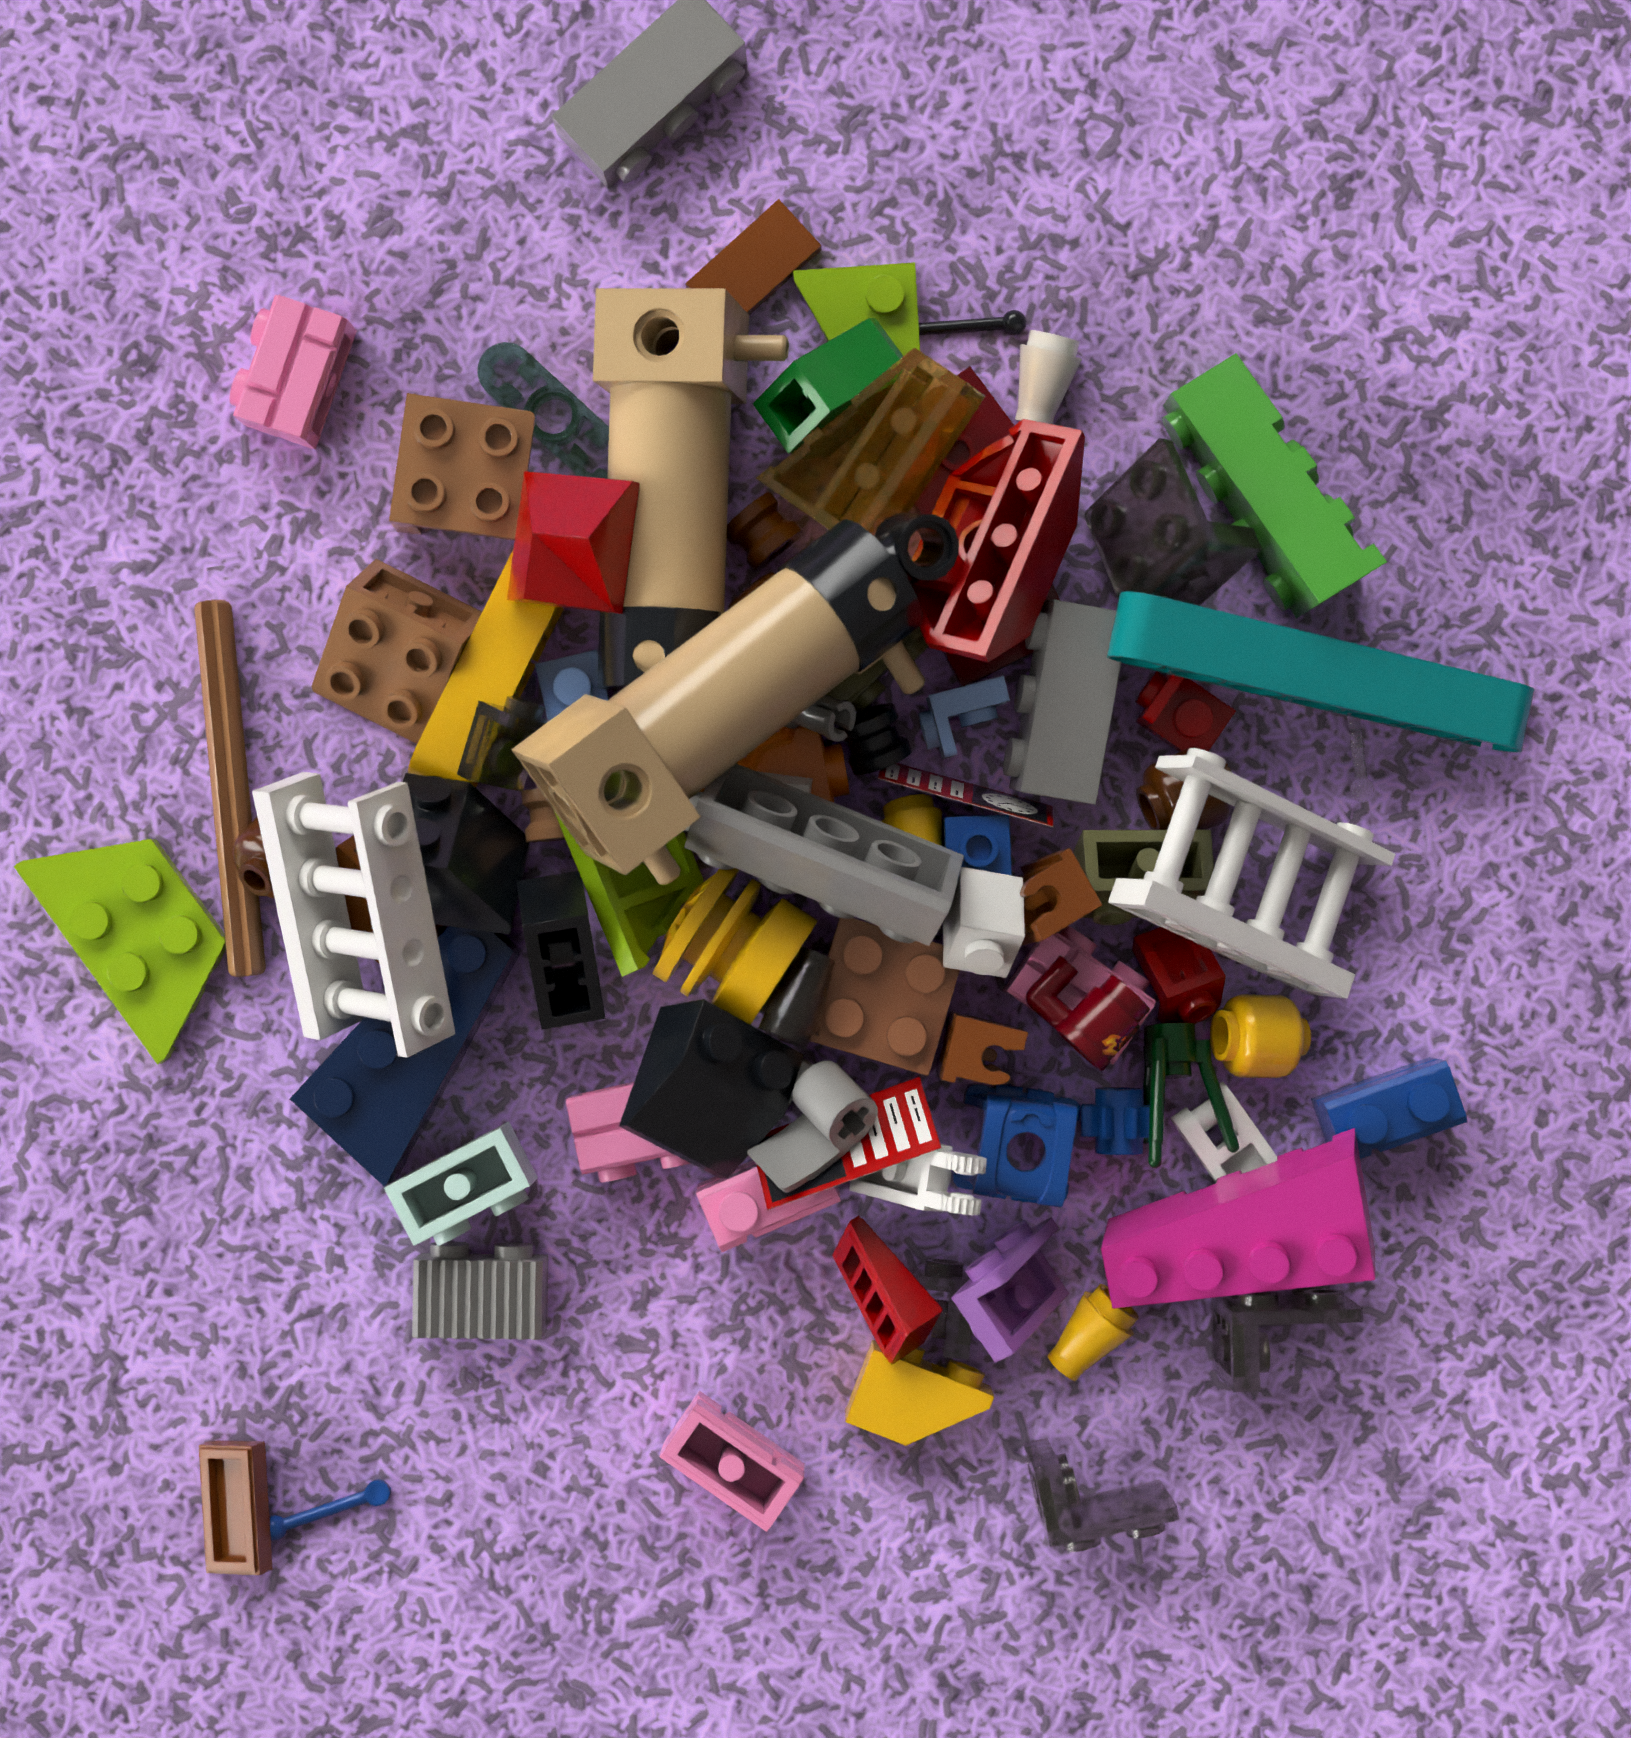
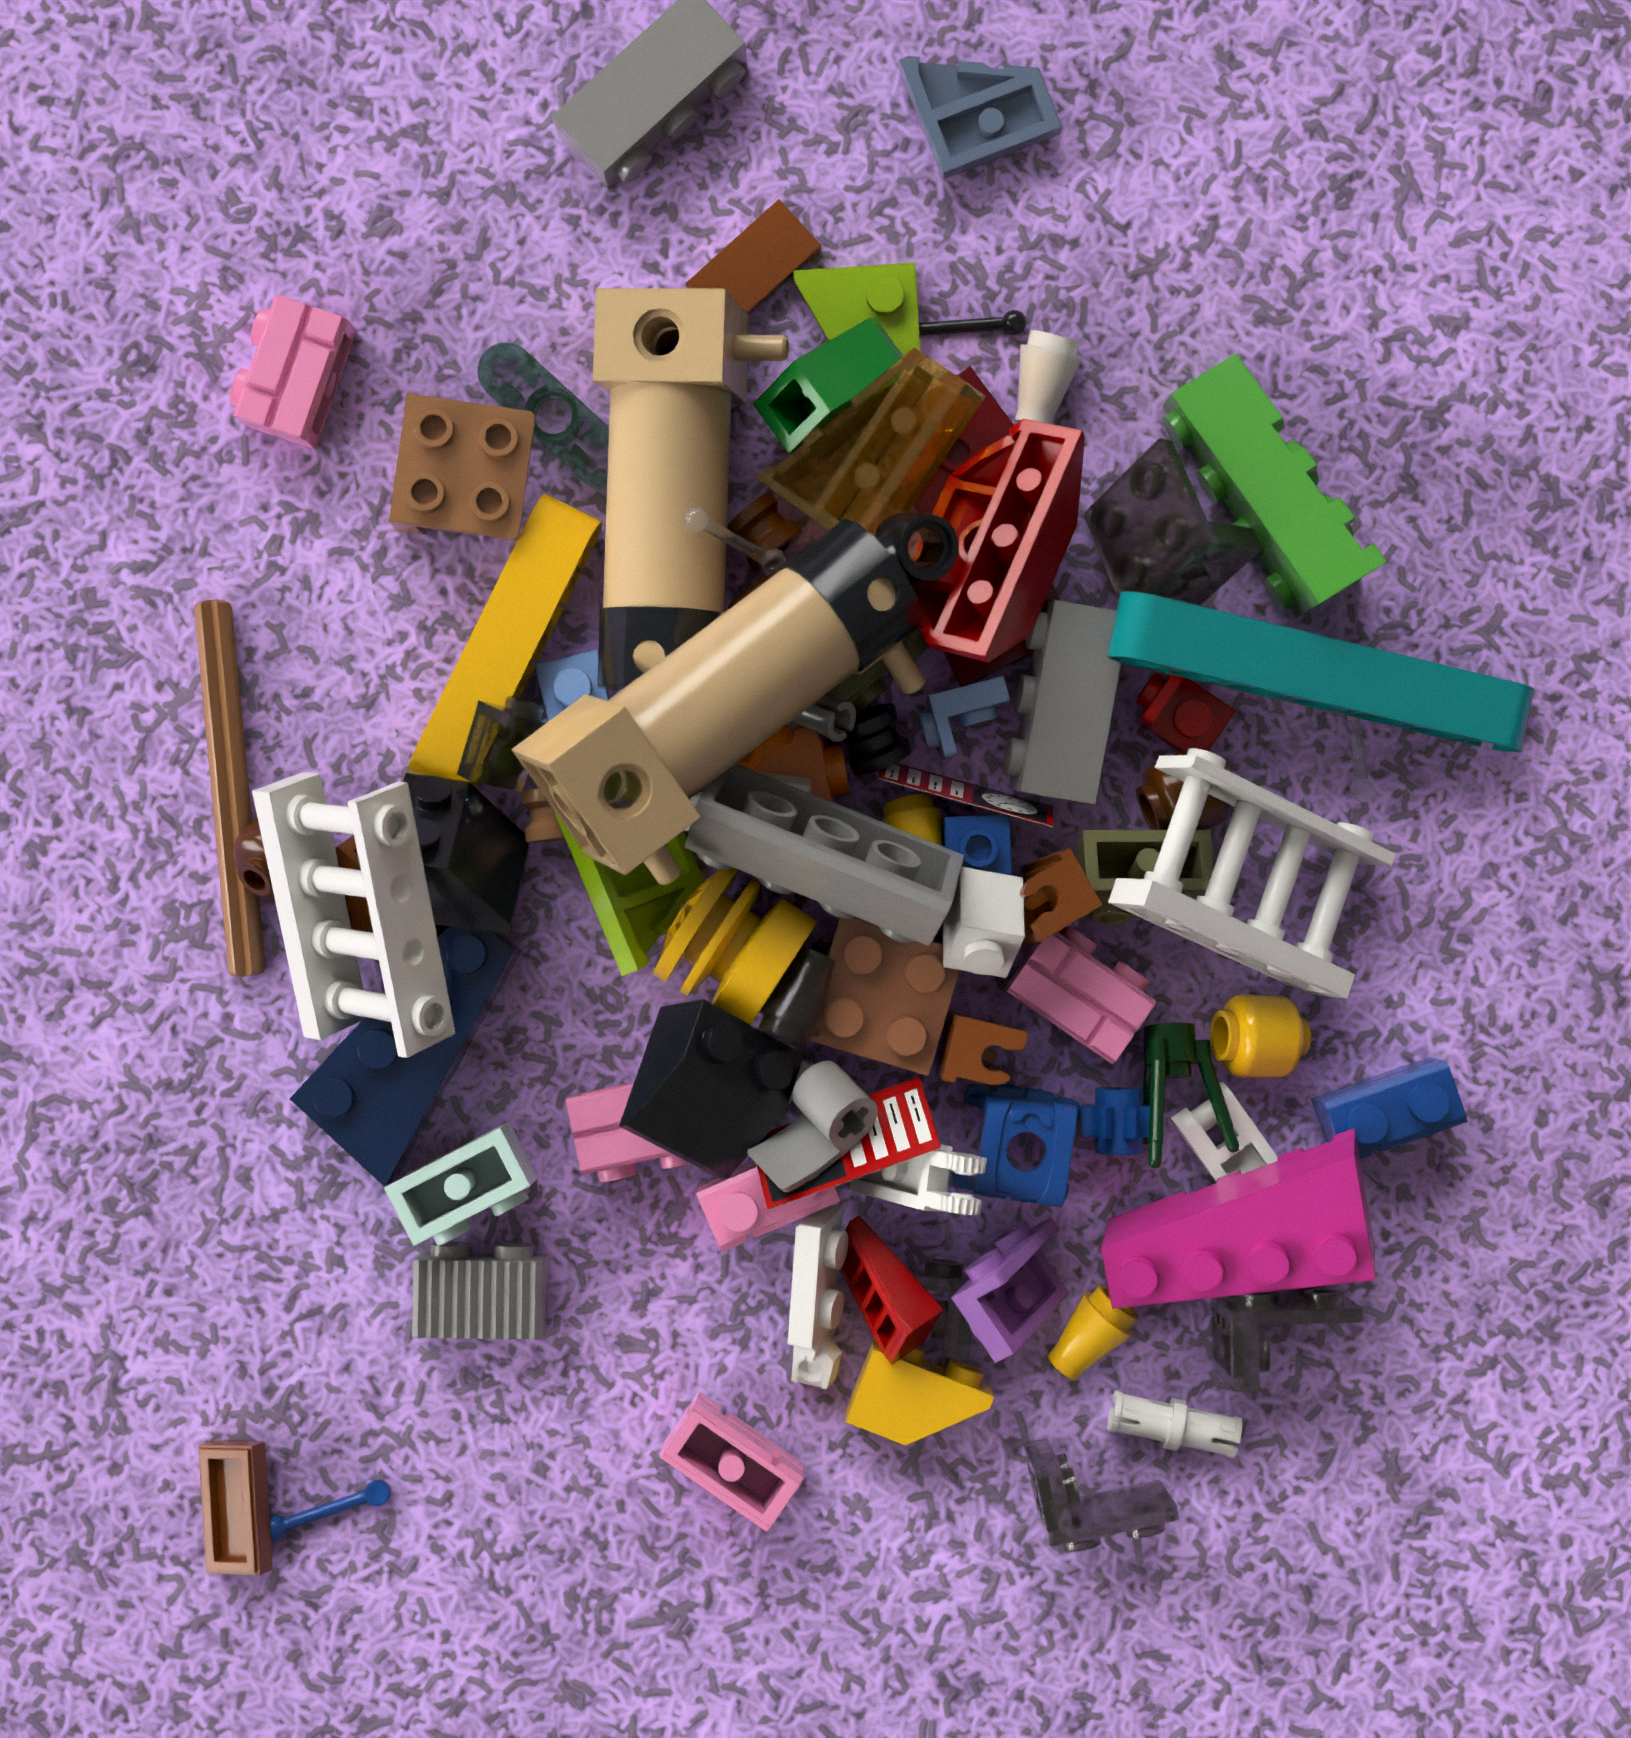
(134, 931): lime wing -> none
(393, 649): medium nougat bracket -> none
(560, 949): black brick -> none
(573, 541): red slope -> none
(698, 519): none -> clear hinge
(814, 1297): none -> white hinge
(978, 111): none -> sand blue wing
(1098, 1023): dark red piece -> none
(1174, 1424): none -> white pin
(1181, 974): red bracket -> none

